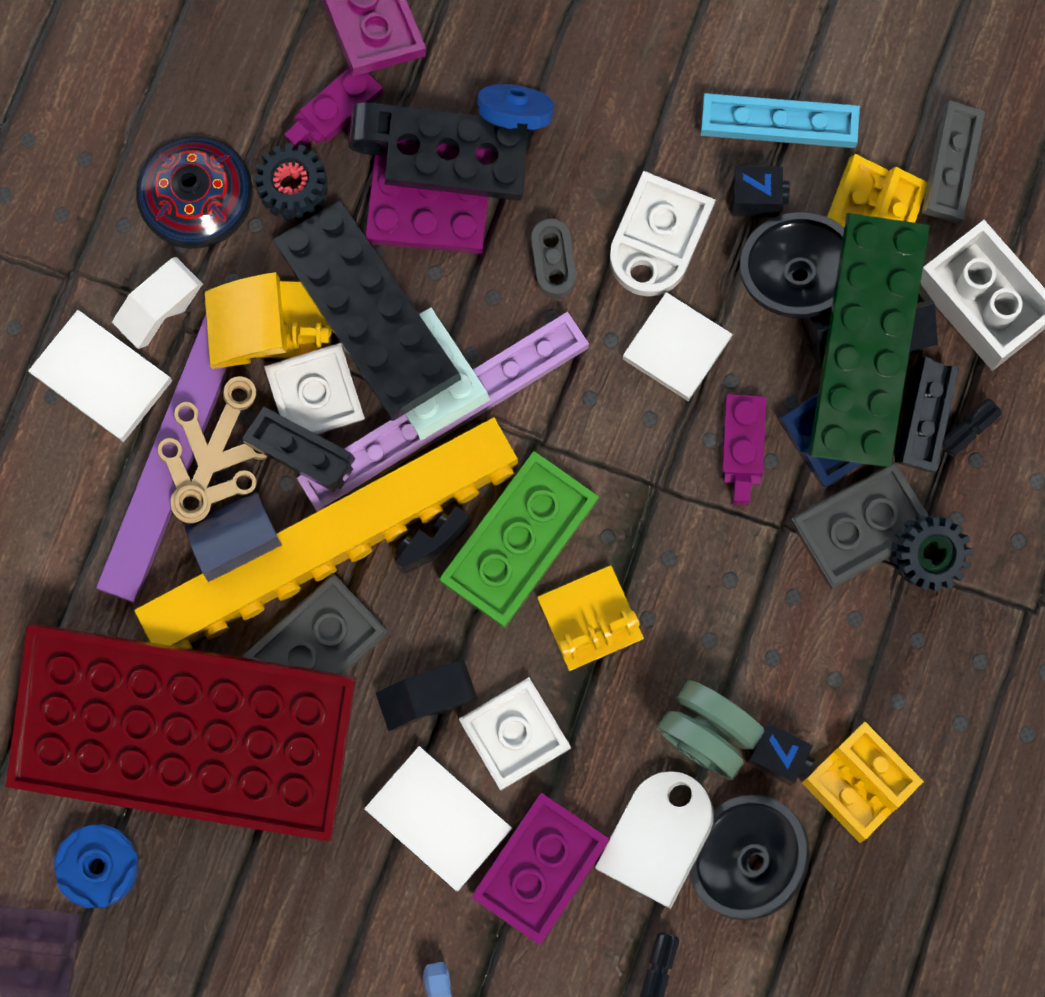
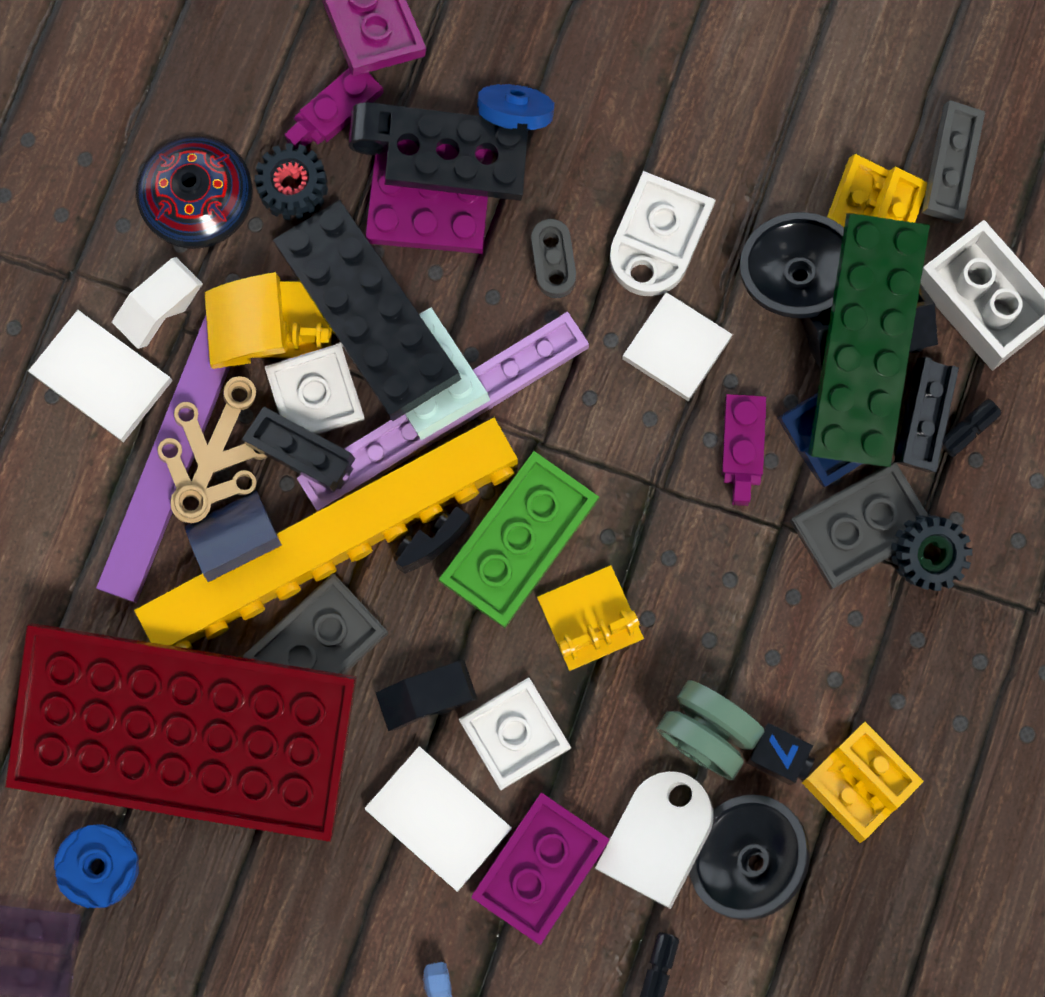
(759, 191): black brick -> none
(780, 120): medium azure plate -> none

